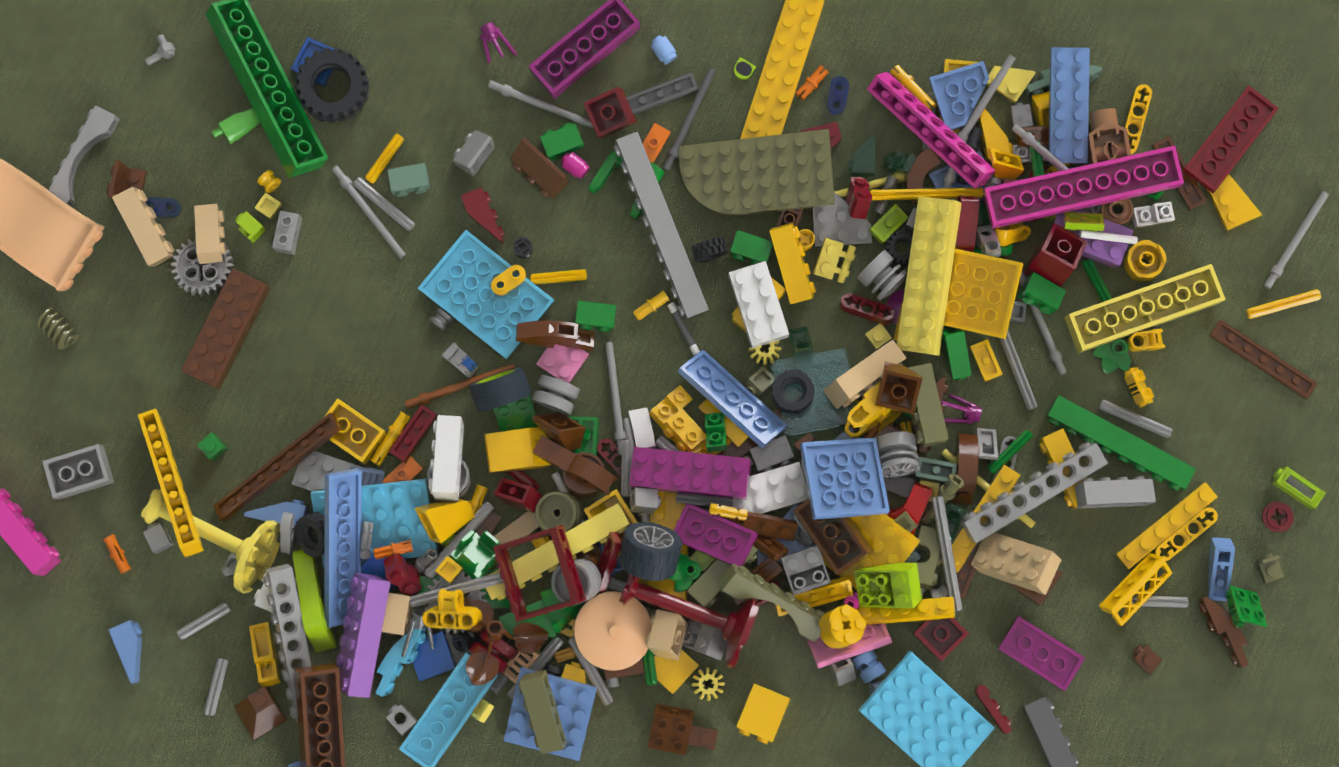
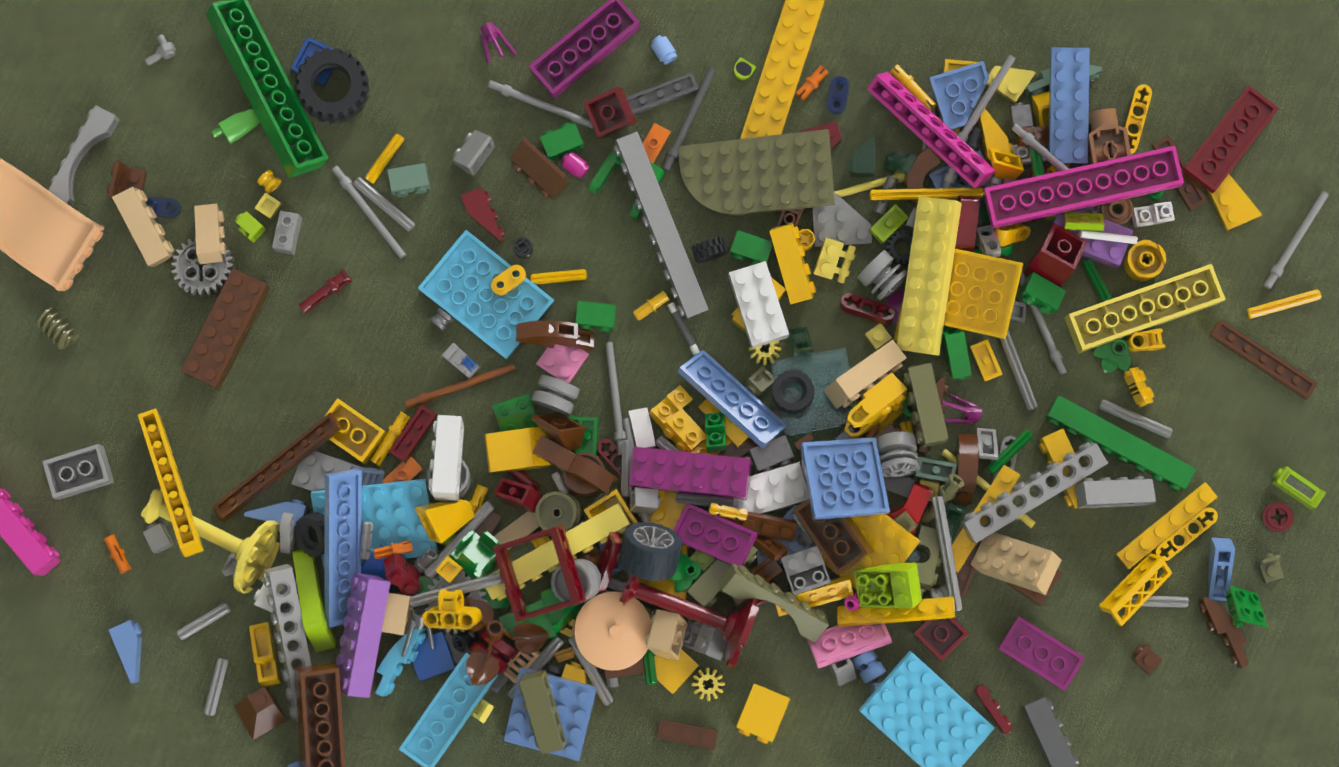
(212, 446): green brick -> none
(332, 286): none -> dark red pin
(409, 722): light grey brick -> none
(500, 389): black wheel -> none
(670, 729): reddish brown bracket -> none
(841, 627): yellow brick -> none
(858, 198): dark red brick -> none
(898, 388): reddish brown slope -> none

